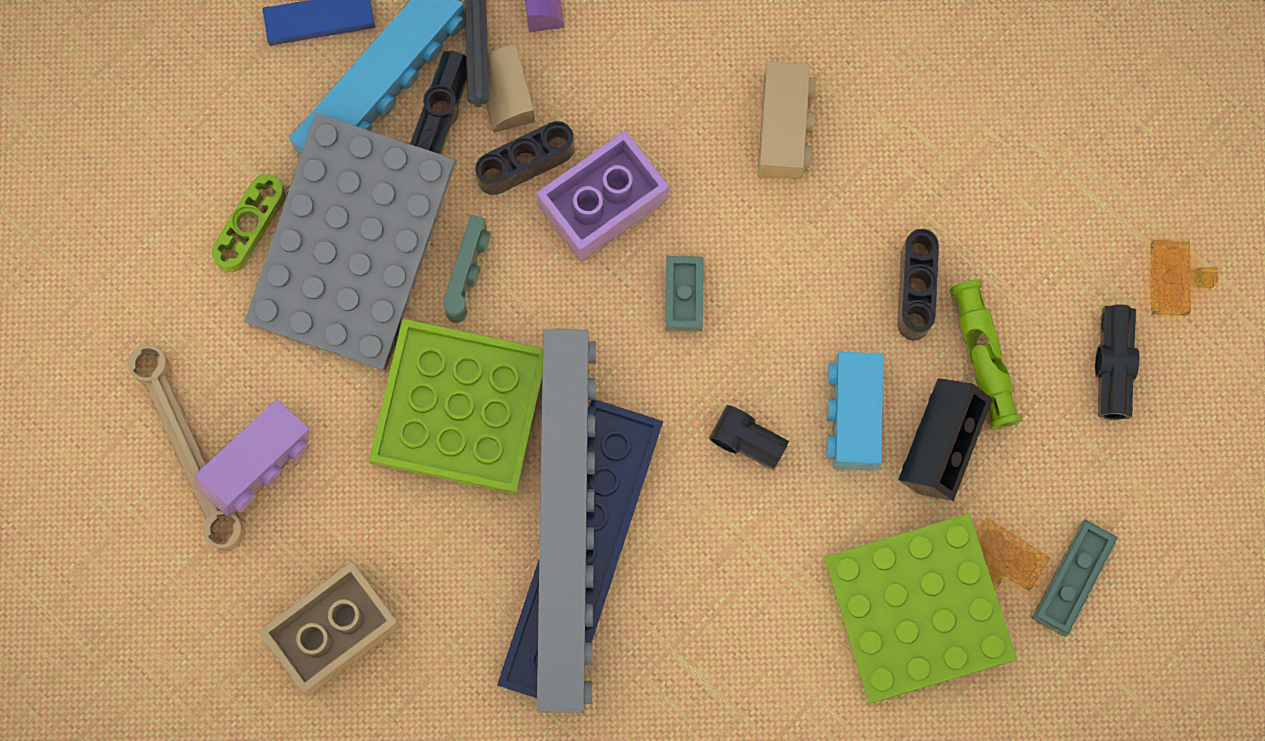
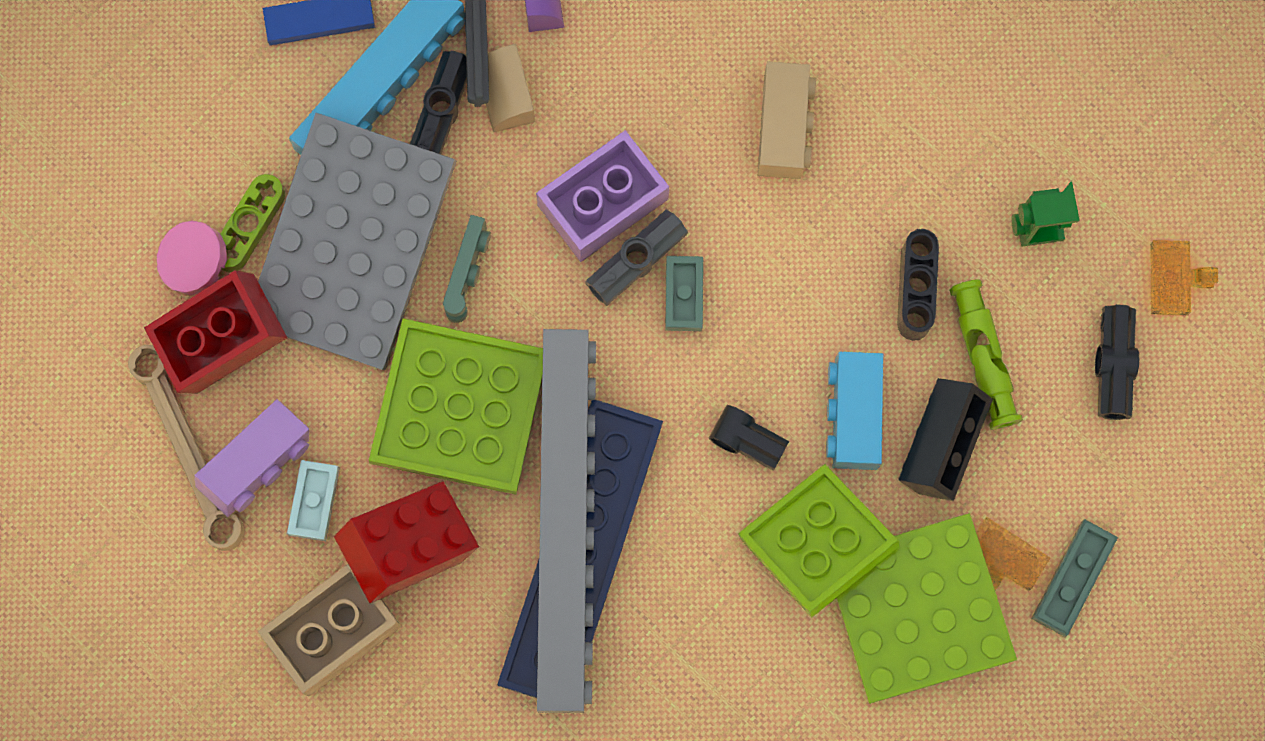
(191, 257): none -> bright pink tile
(215, 332): none -> red brick
(313, 500): none -> light aqua plate
(406, 541): none -> red brick
(535, 143): black beam -> none
(652, 241): none -> dark grey piece
(818, 540): none -> lime plate
(1045, 216): none -> green window

